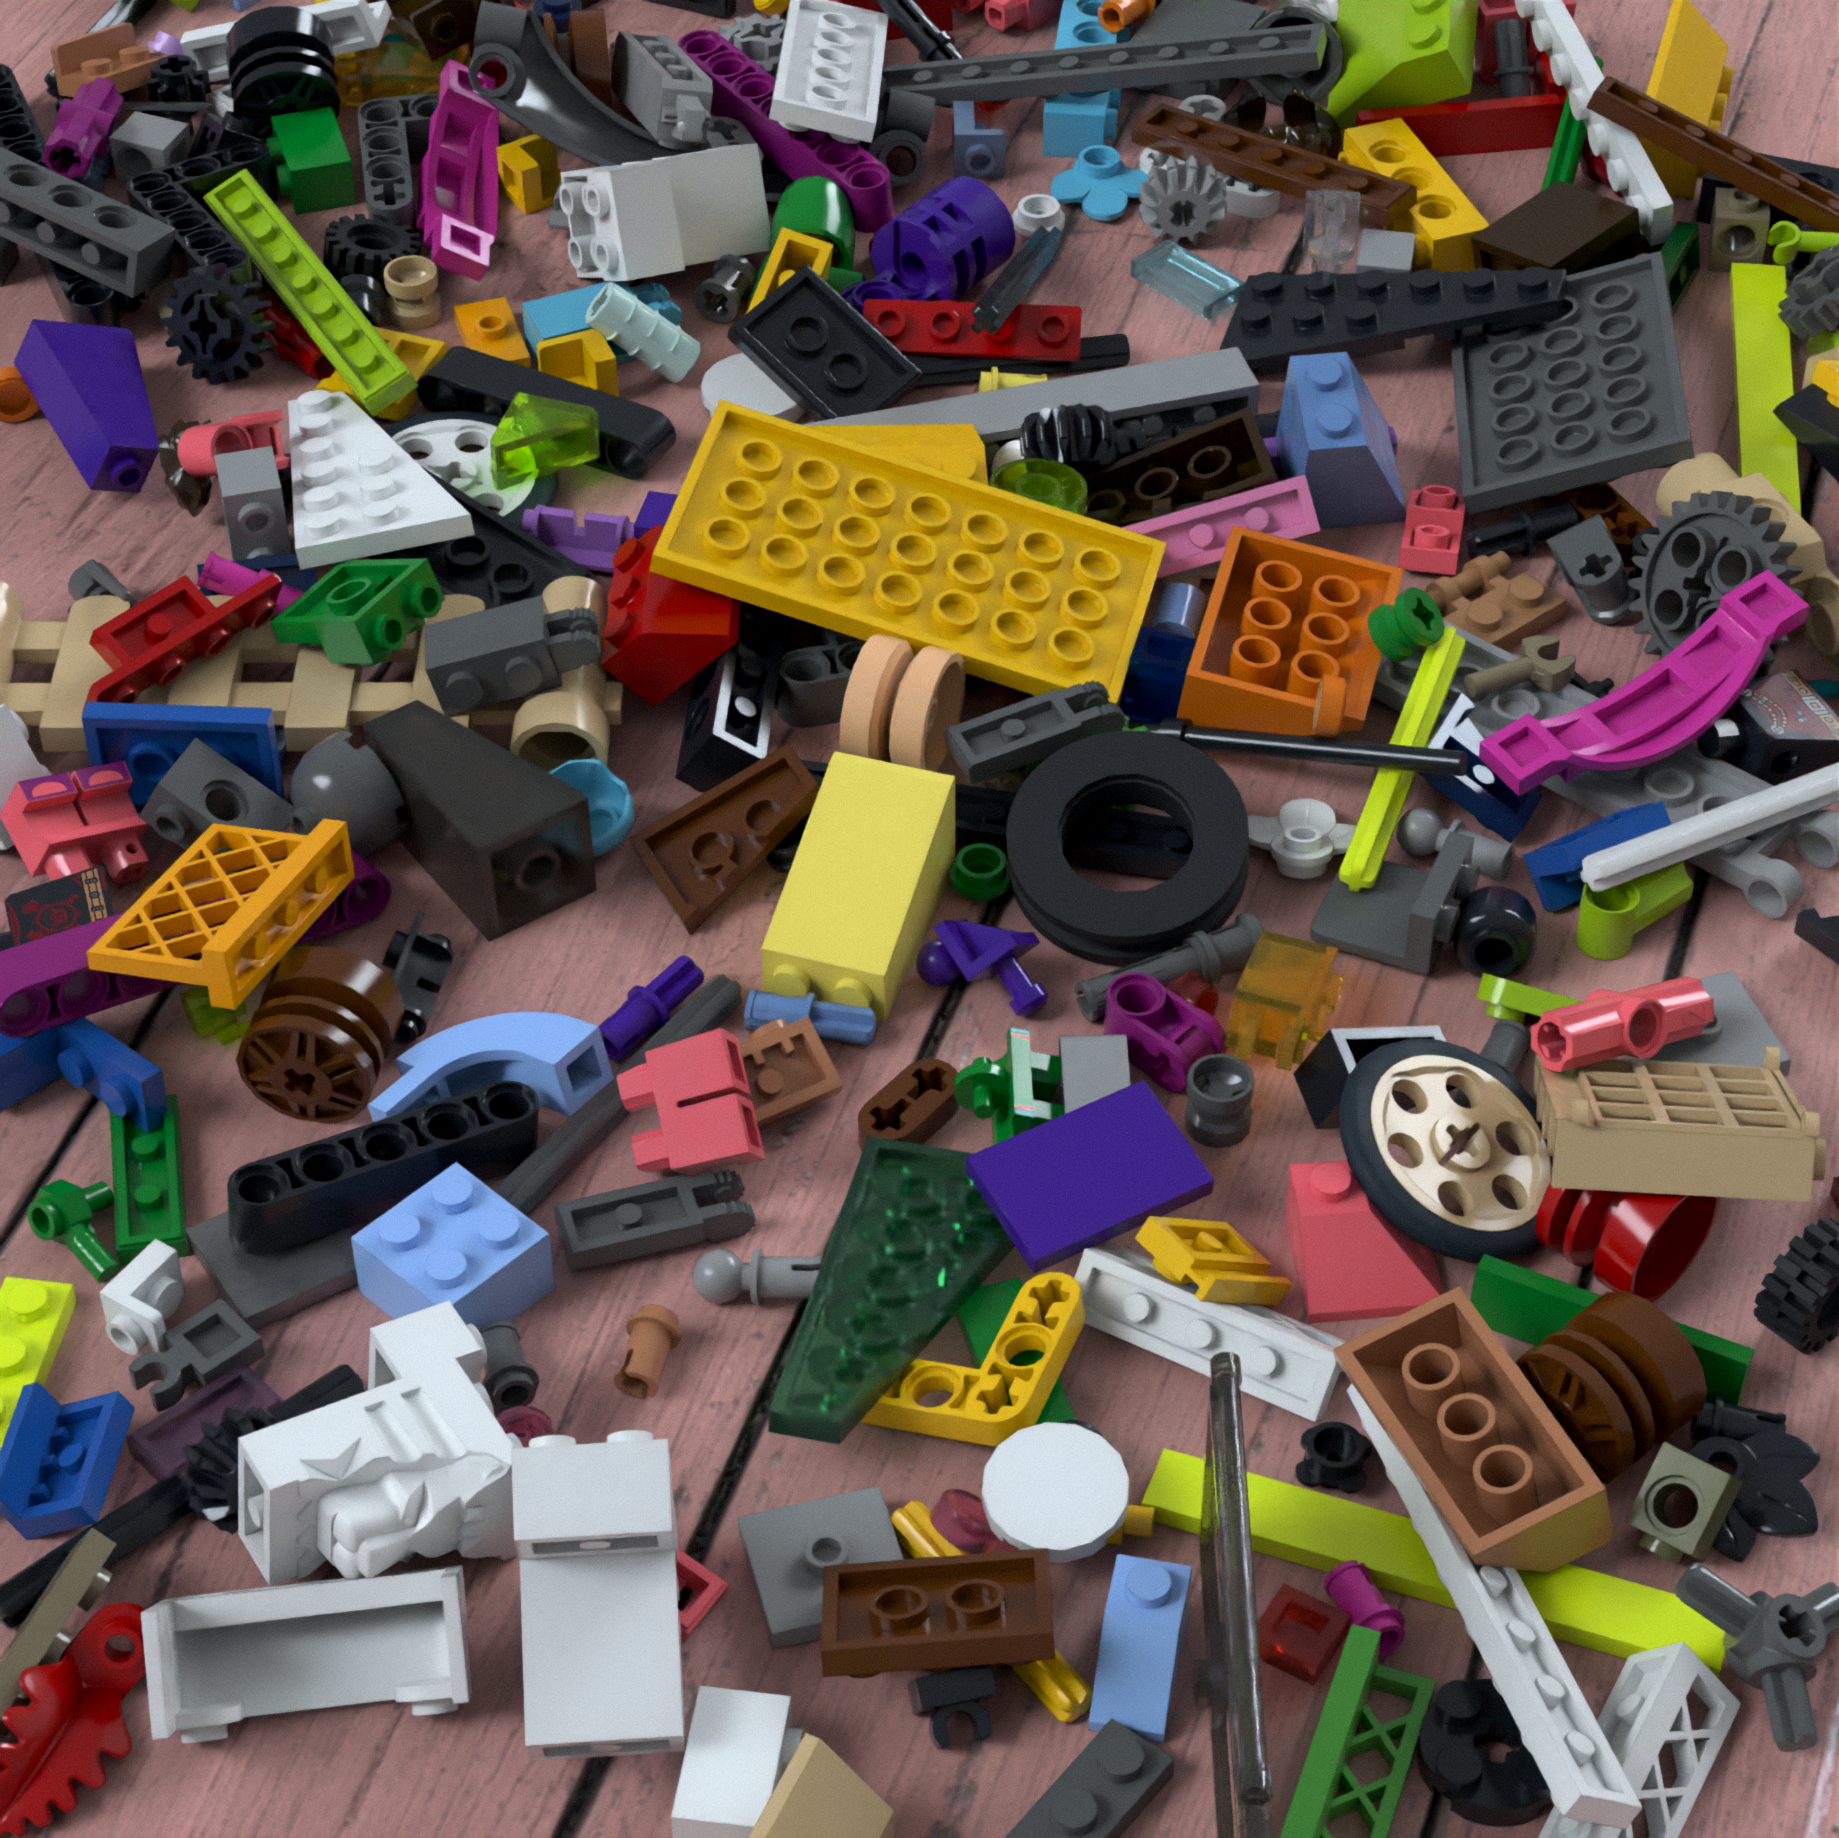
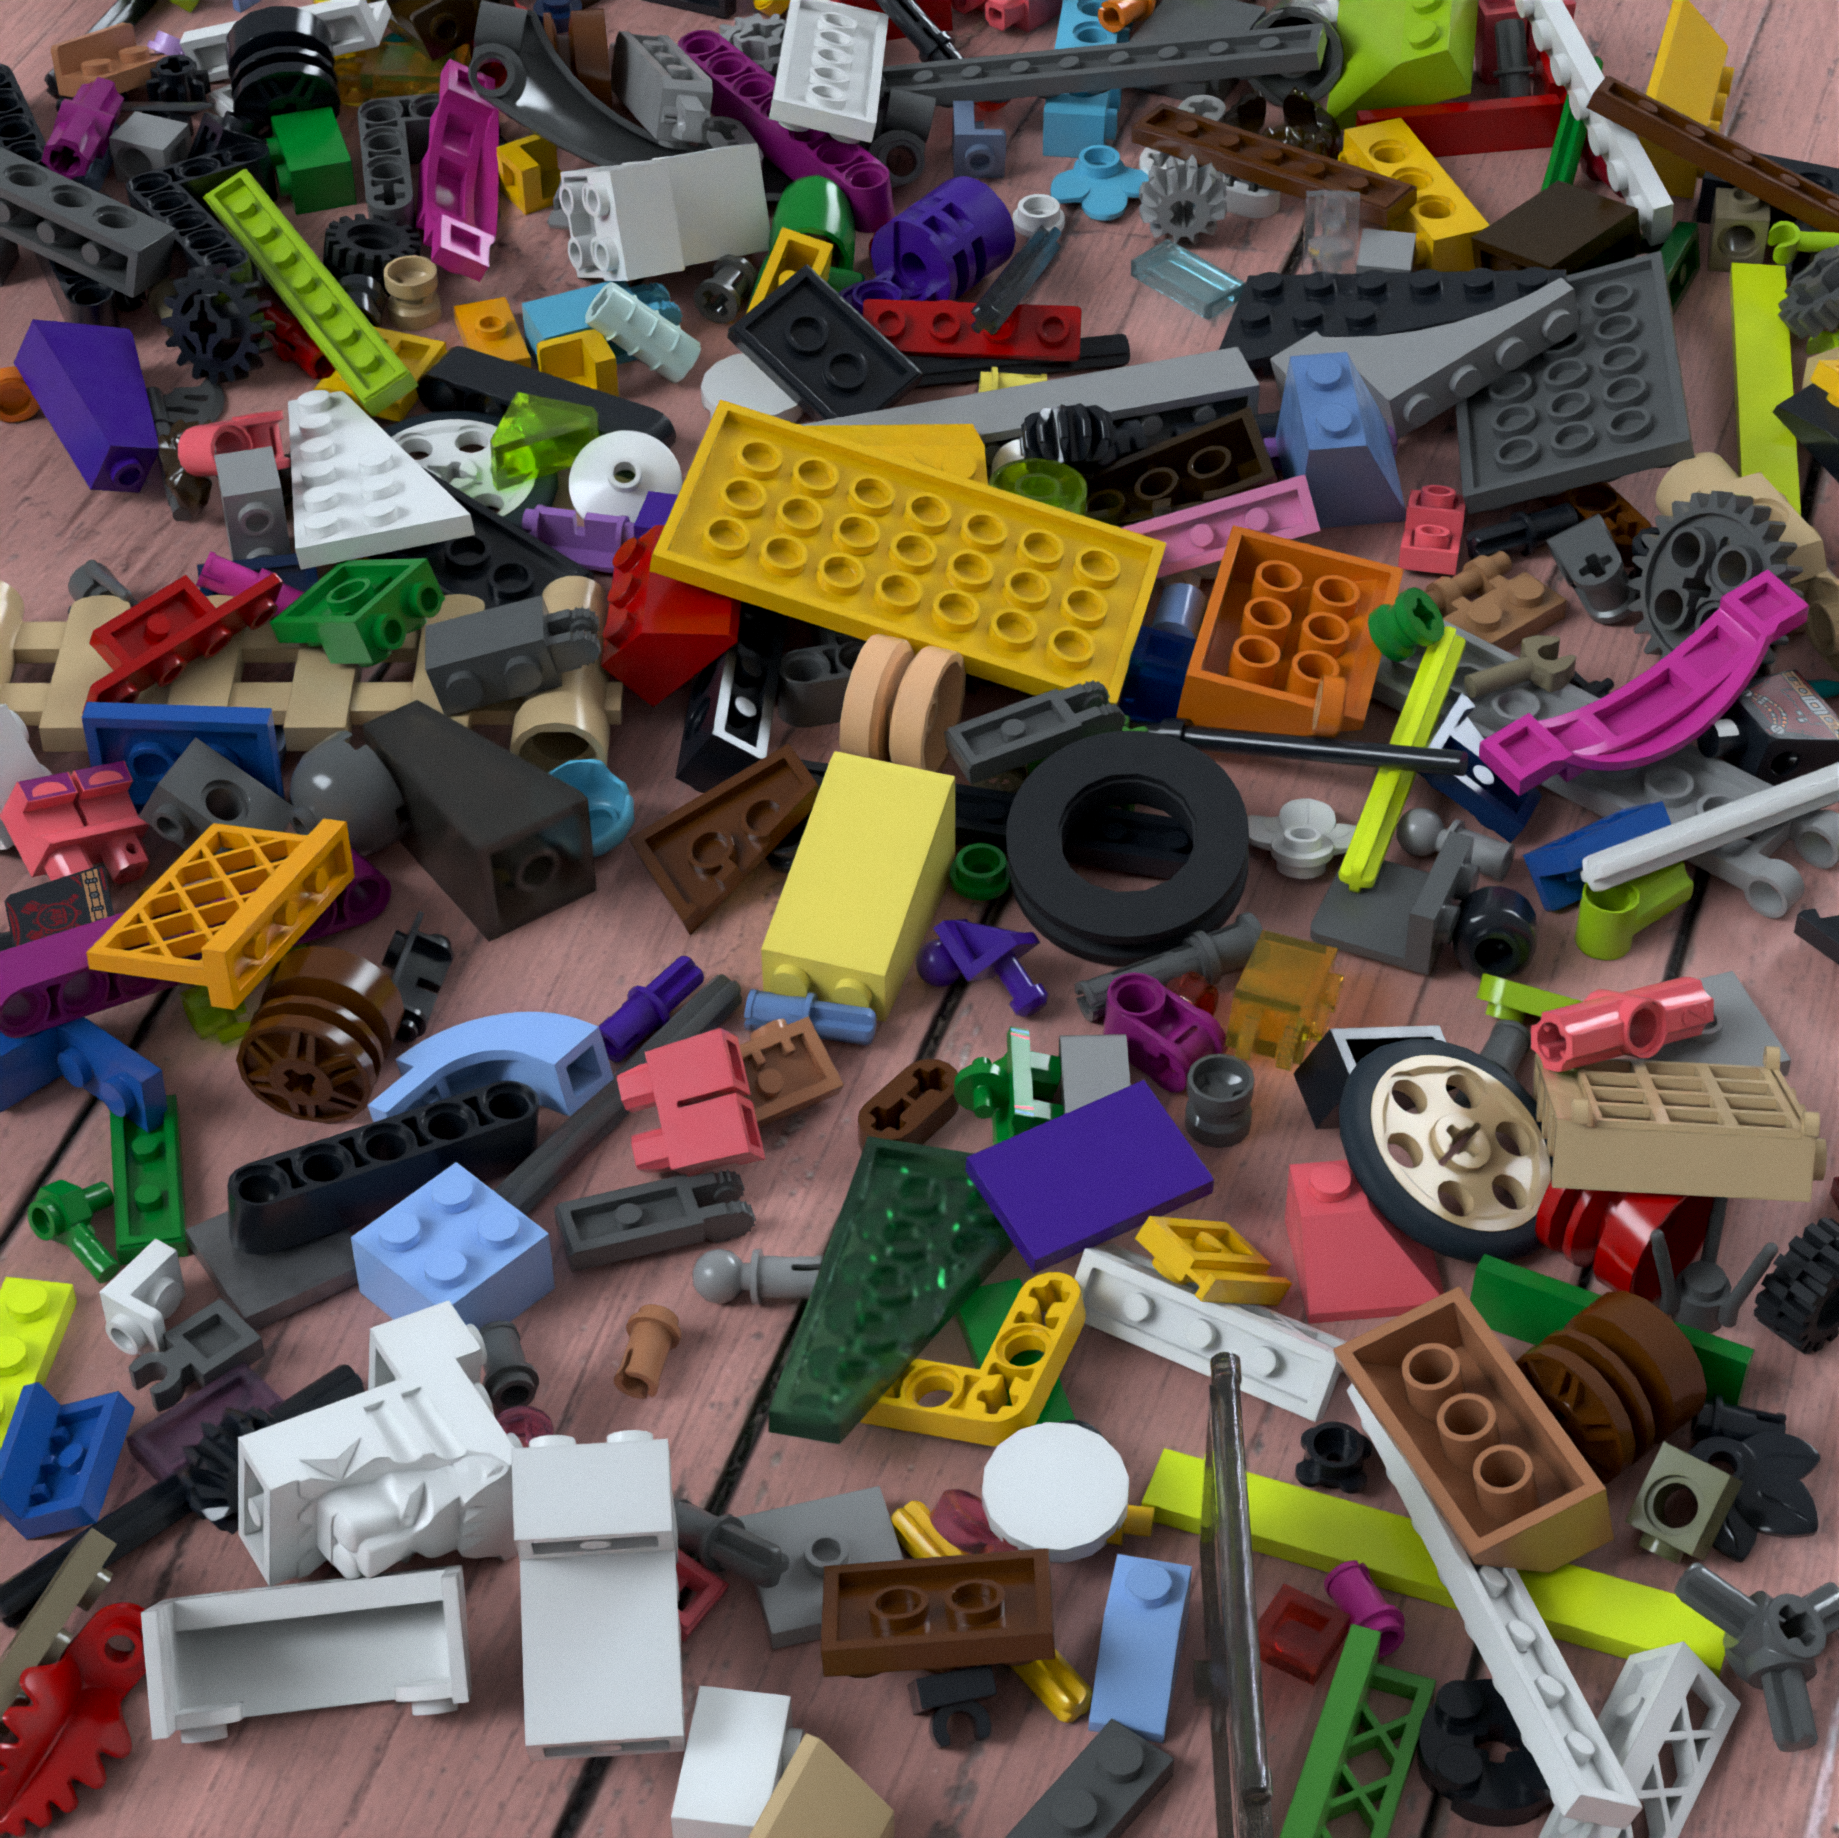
(187, 403): none -> dark grey piece
(594, 469): none -> white dish
(726, 1545): none -> dark grey axle
(1435, 368): none -> light grey arch
(1702, 1291): none -> dark grey plant

